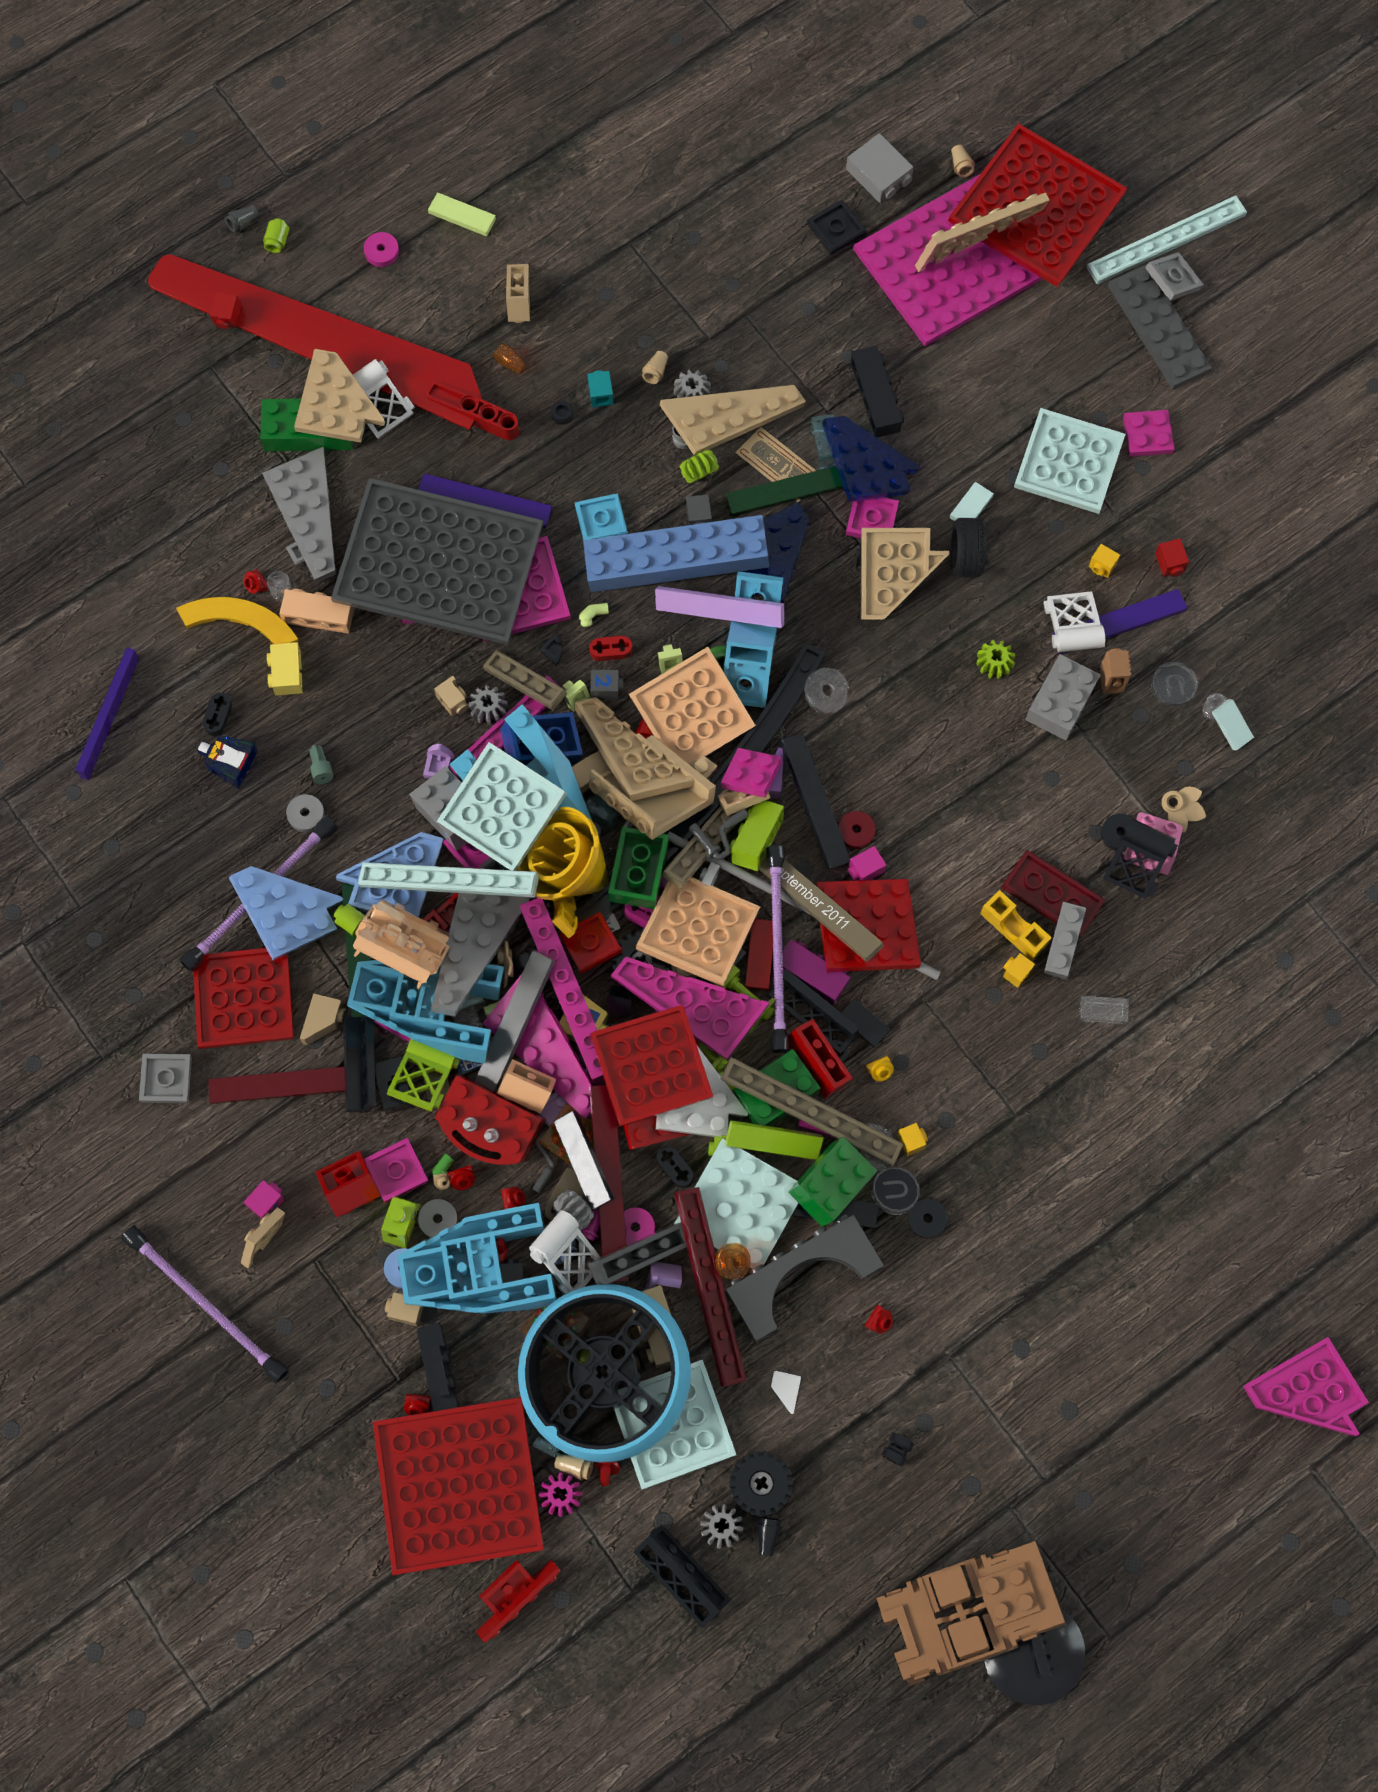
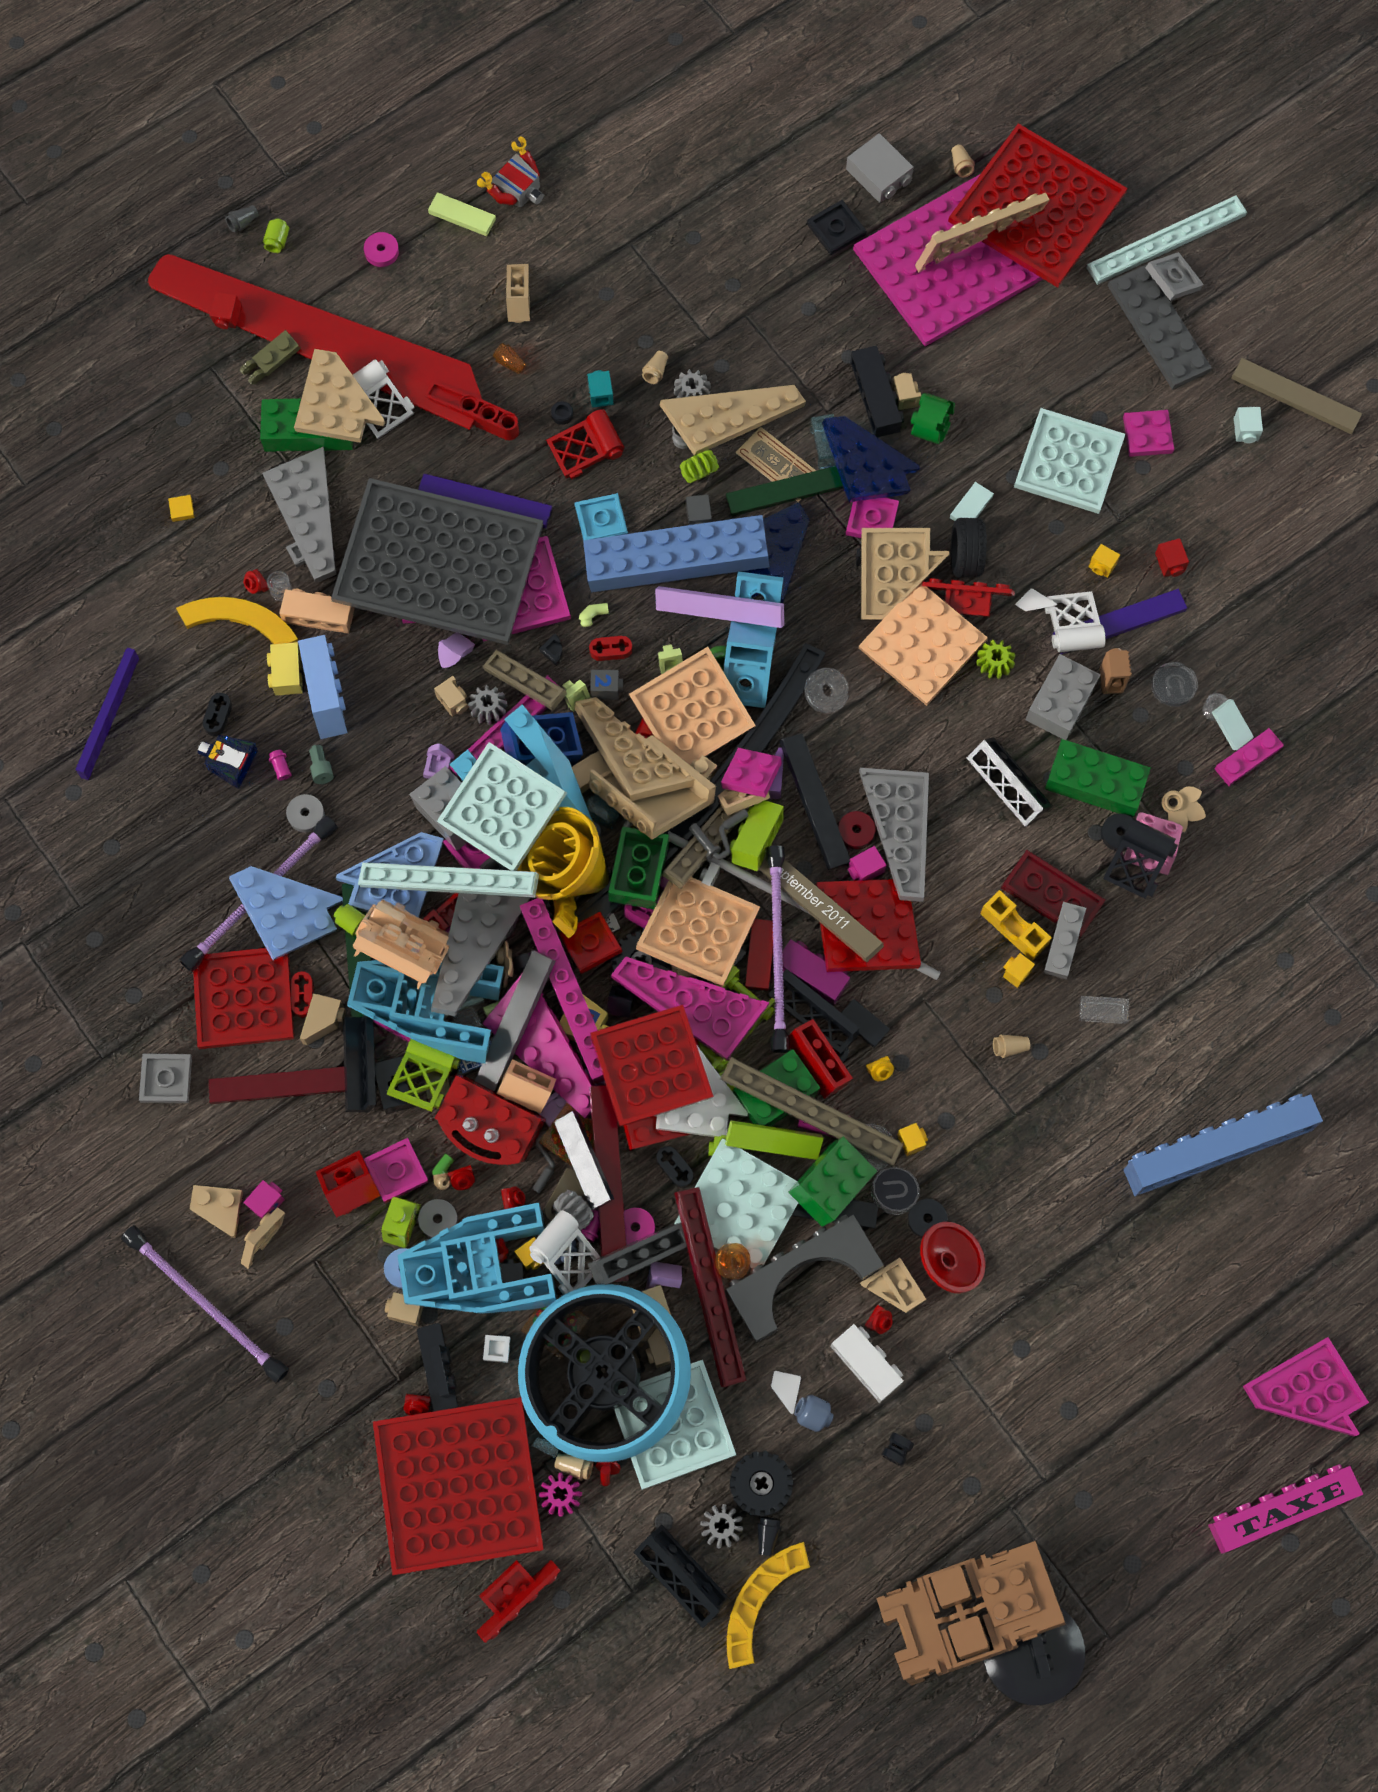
(181, 508): none -> yellow tile
(218, 1207): none -> tan wing
(270, 357): none -> olive hinge
(280, 765): none -> dark pink pin
(296, 993): none -> red beam
(323, 686): none -> light blue wedge
(453, 649): none -> lavender tile
(496, 1348): none -> white plate
(516, 180): none -> torso
(523, 1255): none -> yellow plate
(603, 439): none -> red piece
(752, 1597): none -> yellow tile
(813, 1413): none -> sand blue head
(867, 1362): none -> white brick
(895, 1286): none -> tan wing
(900, 815): none -> light grey wing
(906, 391): none -> tan brick
(923, 643): none -> light nougat plate
(932, 419): none -> green brick
(952, 1257): none -> red dish
(968, 599): none -> red bracket
(1010, 1045): none -> tan cone
(1016, 777): none -> fence
(1034, 600): none -> white sticker
(1097, 778): none -> green brick
(1223, 1144): none -> medium blue brick
(1248, 424): none -> light aqua brick
(1249, 757): none -> dark pink plate
(1285, 1509): none -> dark pink brick
(1296, 396): none -> dark tan tile

